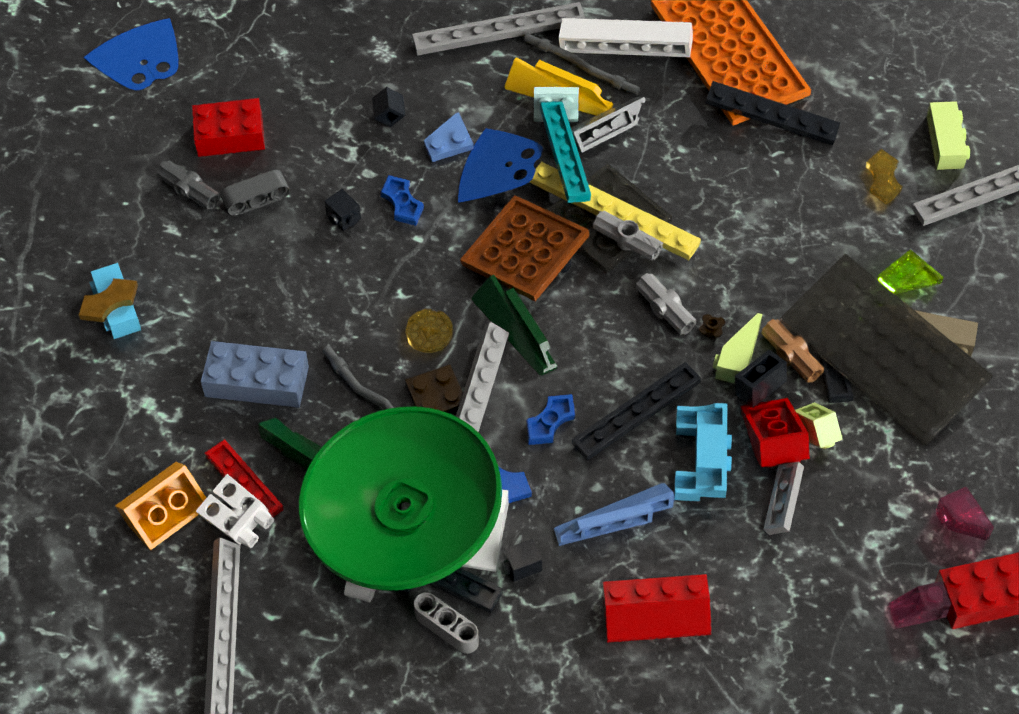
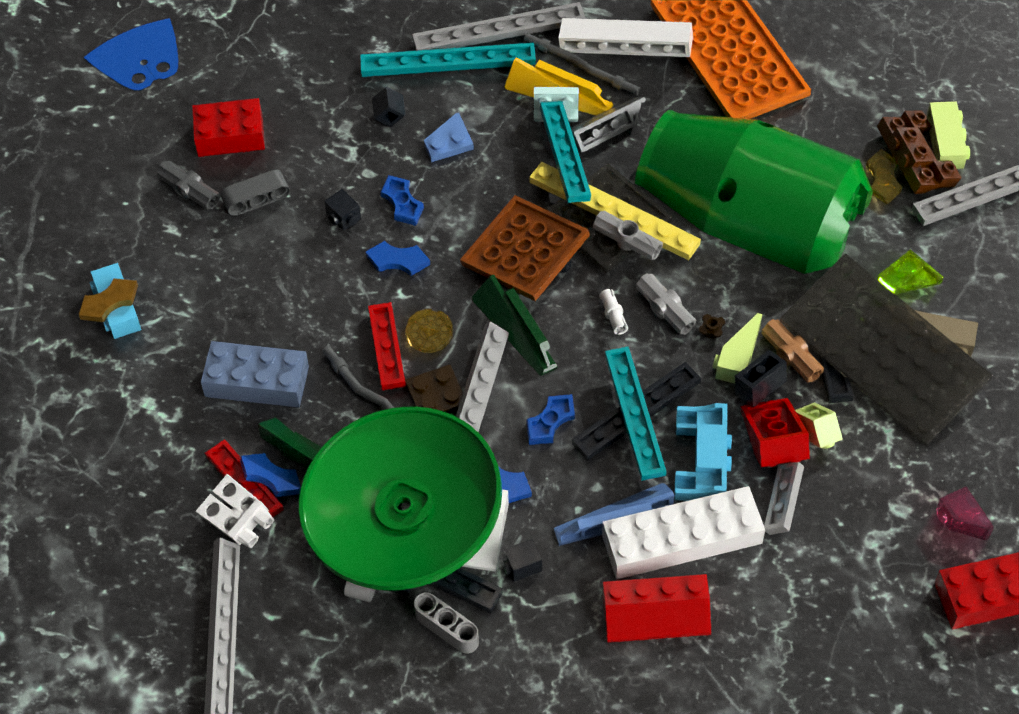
(162, 505): light orange slope -> none
(260, 469): none -> blue tile
(386, 346): none -> red plate
(406, 259): none -> blue tile
(446, 59): none -> teal plate
(486, 169): blue piece -> none
(613, 311): none -> white pin
(635, 413): none -> teal plate
(683, 532): none -> white brick
(756, 186): none -> green cylinder
(772, 113): black plate -> none
(914, 155): none -> reddish brown bracket
(920, 605): clear pink slope -> none

